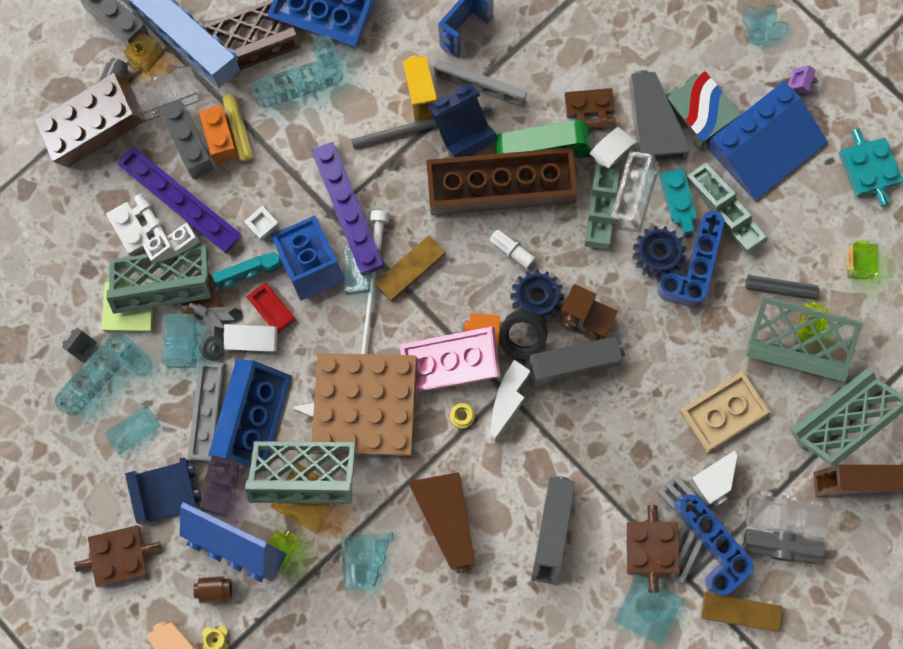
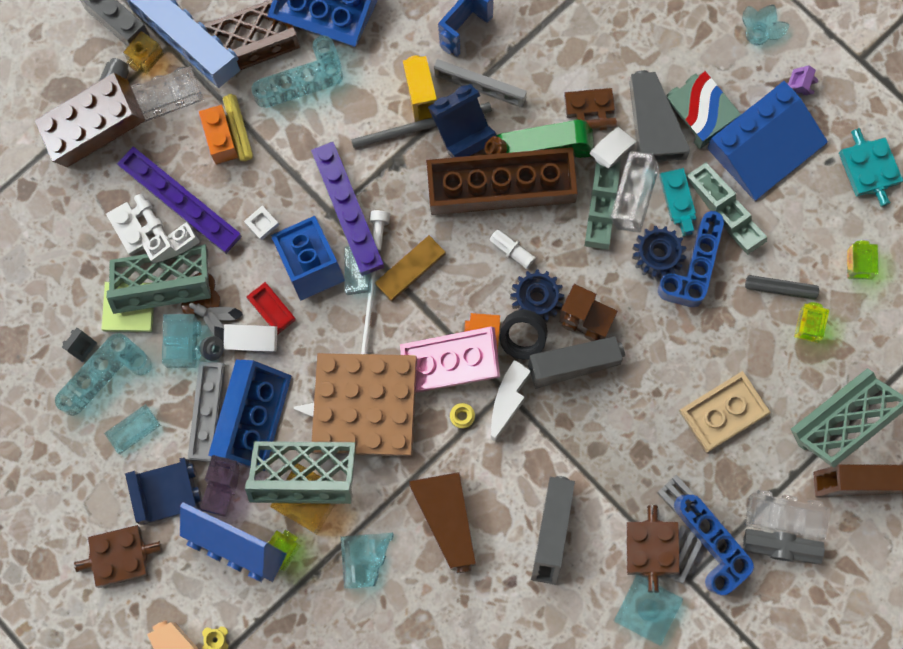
(186, 138): dark grey brick -> none
(213, 589): reddish brown brick -> none
(247, 270): teal hinge -> none
(495, 145): none -> reddish brown plate
(715, 480): white slope -> none
(741, 612): pearl gold tile -> none
(799, 359): sand green fence -> none

